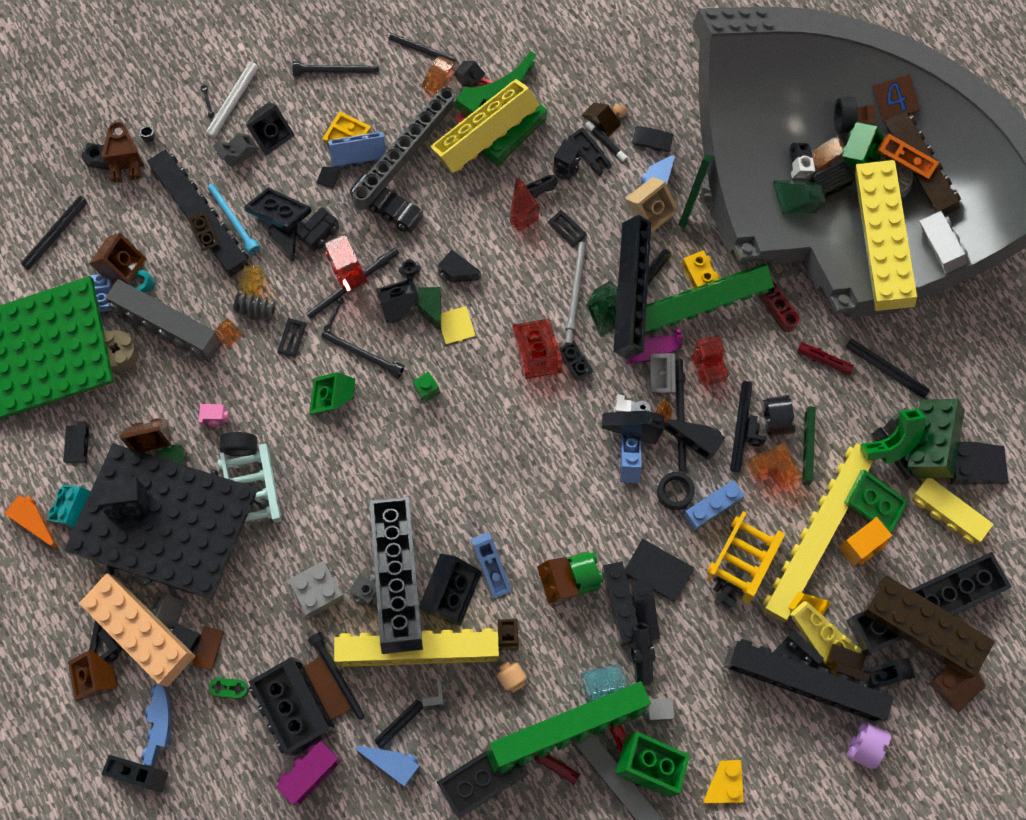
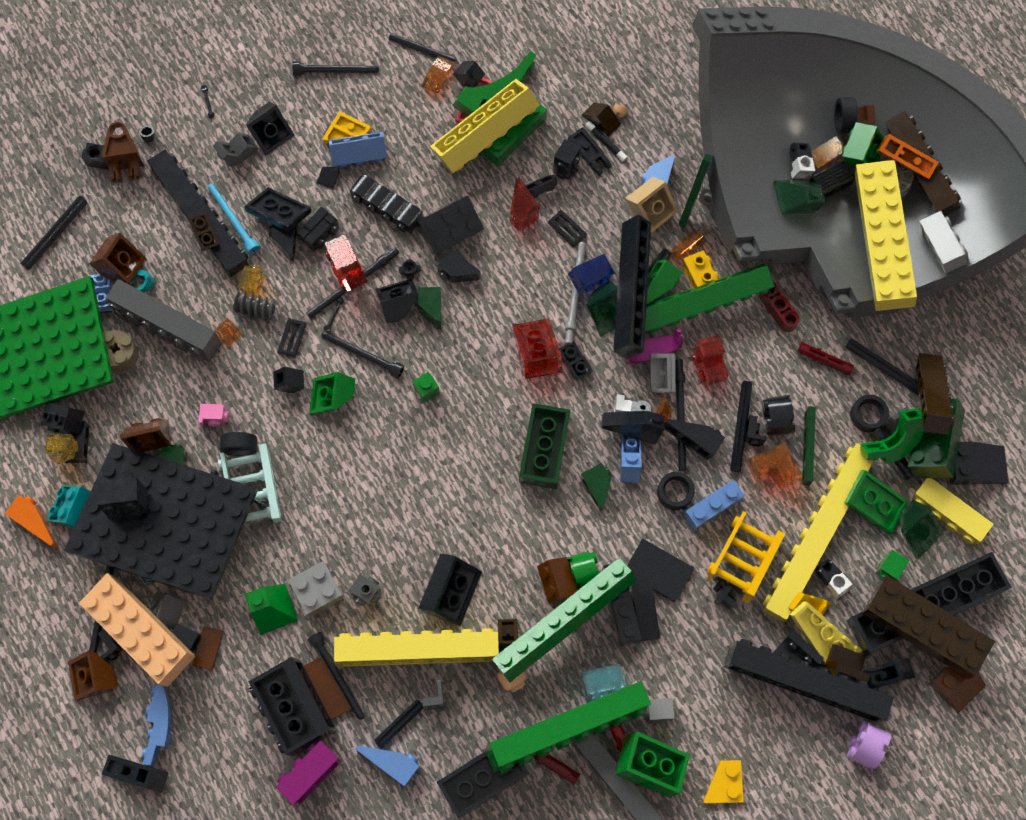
(61, 447): none -> clear yellow slope
(62, 419): none -> black brick
(228, 693): green beam -> none
(232, 99): white axle -> none
(271, 607): none -> green slope
(288, 380): none -> black brick
(395, 576): black brick -> none
(411, 138): dark grey beam -> none
(449, 225): none -> black brick
(456, 325): light yellow piece -> none
(491, 565): medium blue slope -> none
(544, 446): none -> dark green brick
(564, 620): none -> brick
(591, 273): none -> clear blue brick
(597, 483): none -> dark green slope
(643, 653): black piece -> none
(653, 138): black slope -> none
(662, 279): none -> green slope
(687, 244): none -> clear orange slope
(833, 578): none -> leg
(862, 544): light orange brick -> none
(878, 402): none -> black tyre
(891, 565): none -> green slope
(896, 97): reddish brown tile -> none
(919, 527): none -> clear green slope
(933, 394): none -> dark brown brick

